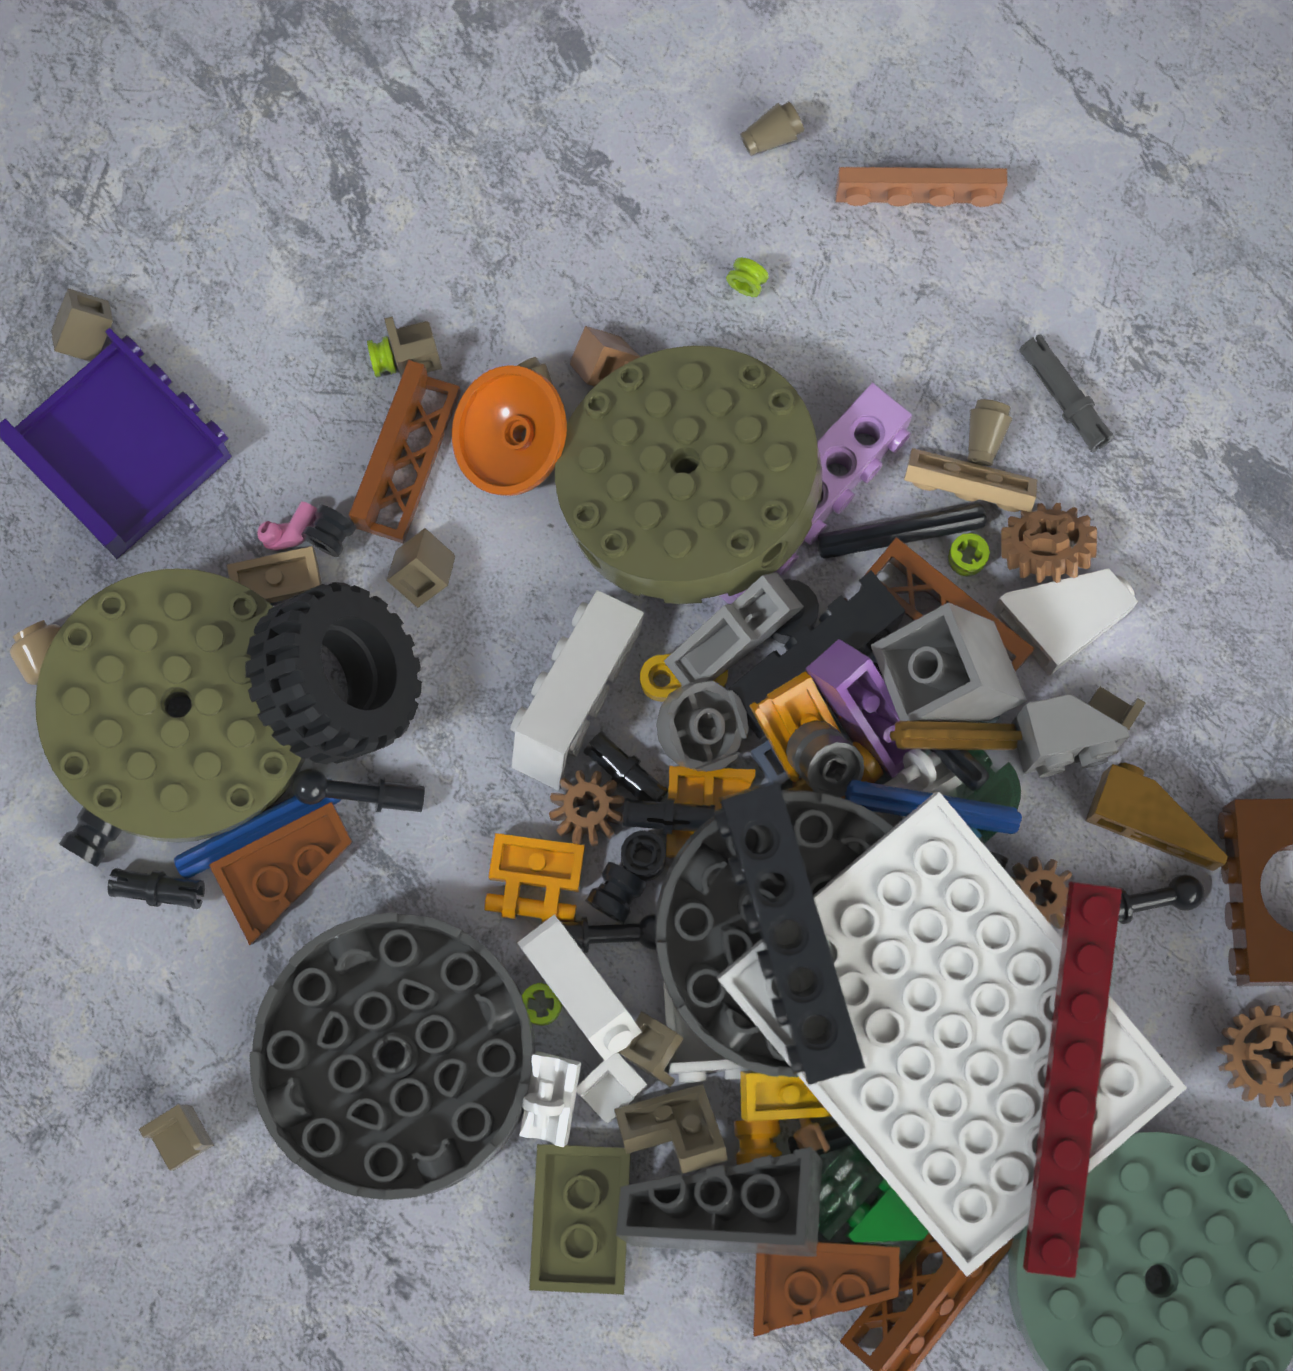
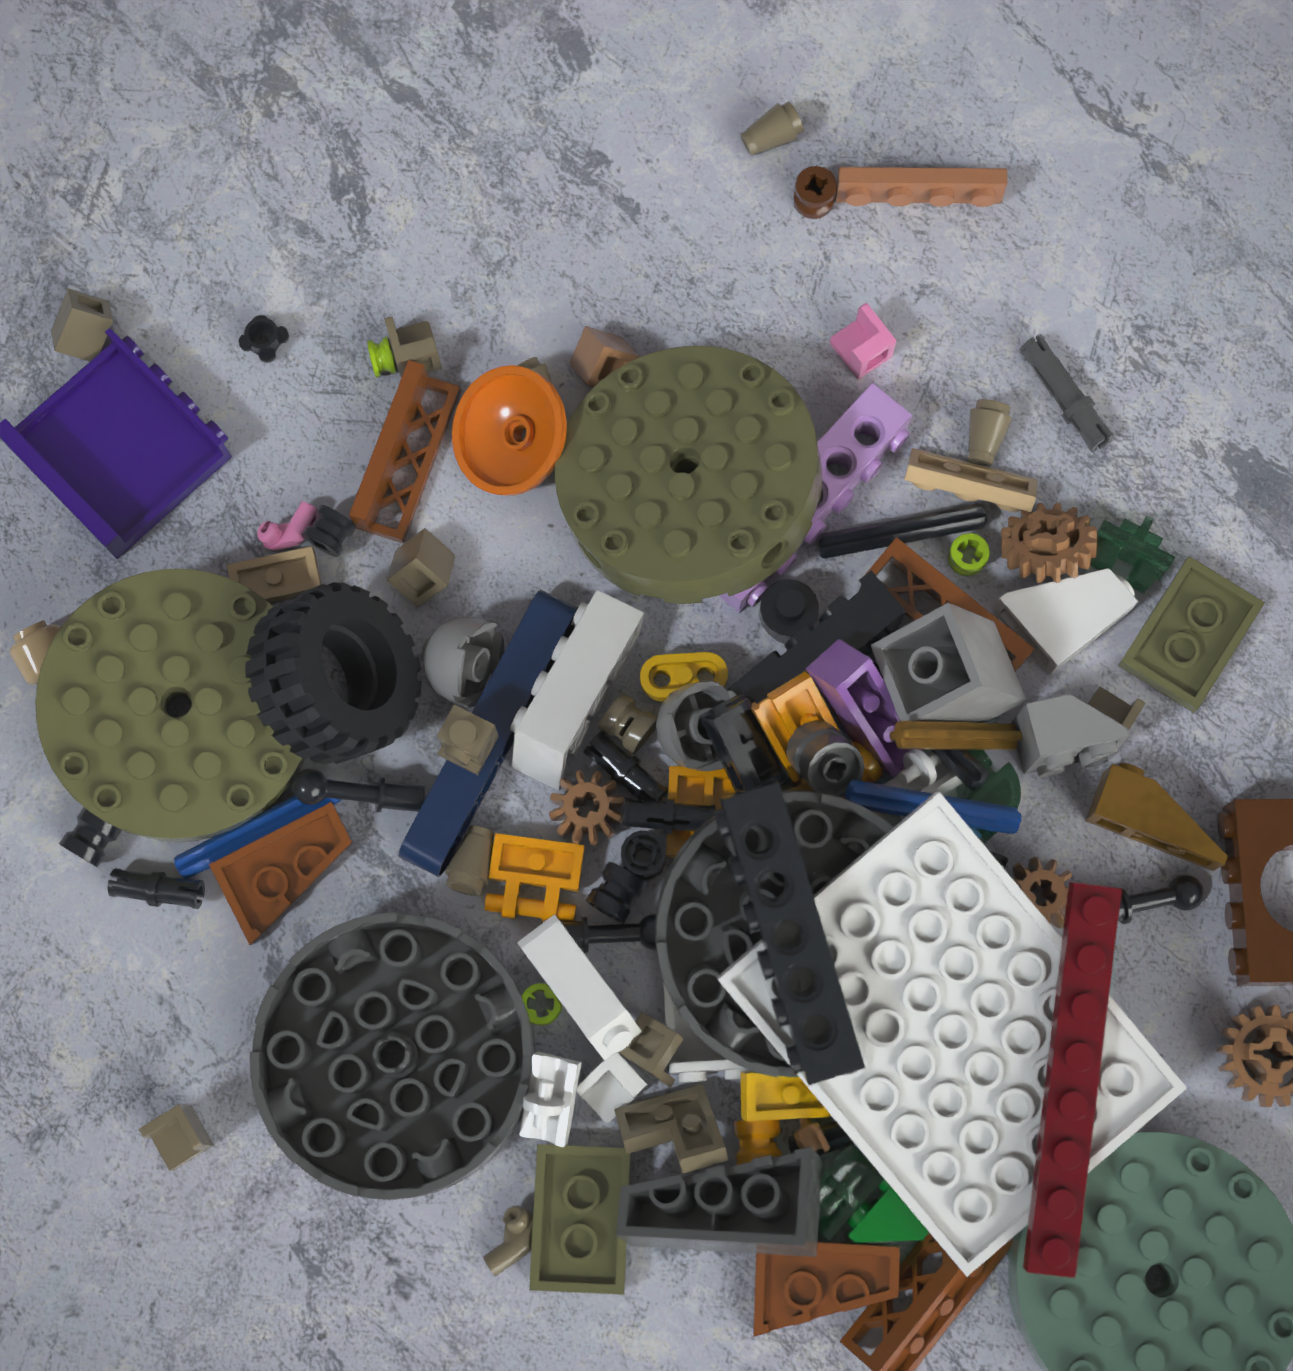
(259, 327): none -> black plate
(458, 792): none -> dark blue beam
(461, 658): none -> light grey cylinder
(466, 739): none -> dark tan brick
(471, 862): none -> dark tan cone
(516, 1240): none -> dark tan arm
(628, 723): none -> dark tan wheel
(734, 631): light grey slope -> none
(741, 744): none -> black hinge
(747, 277): lime bush -> none
(811, 202): none -> reddish brown wheel
(864, 342): none -> bright pink panel
(1134, 546): none -> clear green hips
(1191, 634): none -> olive plate

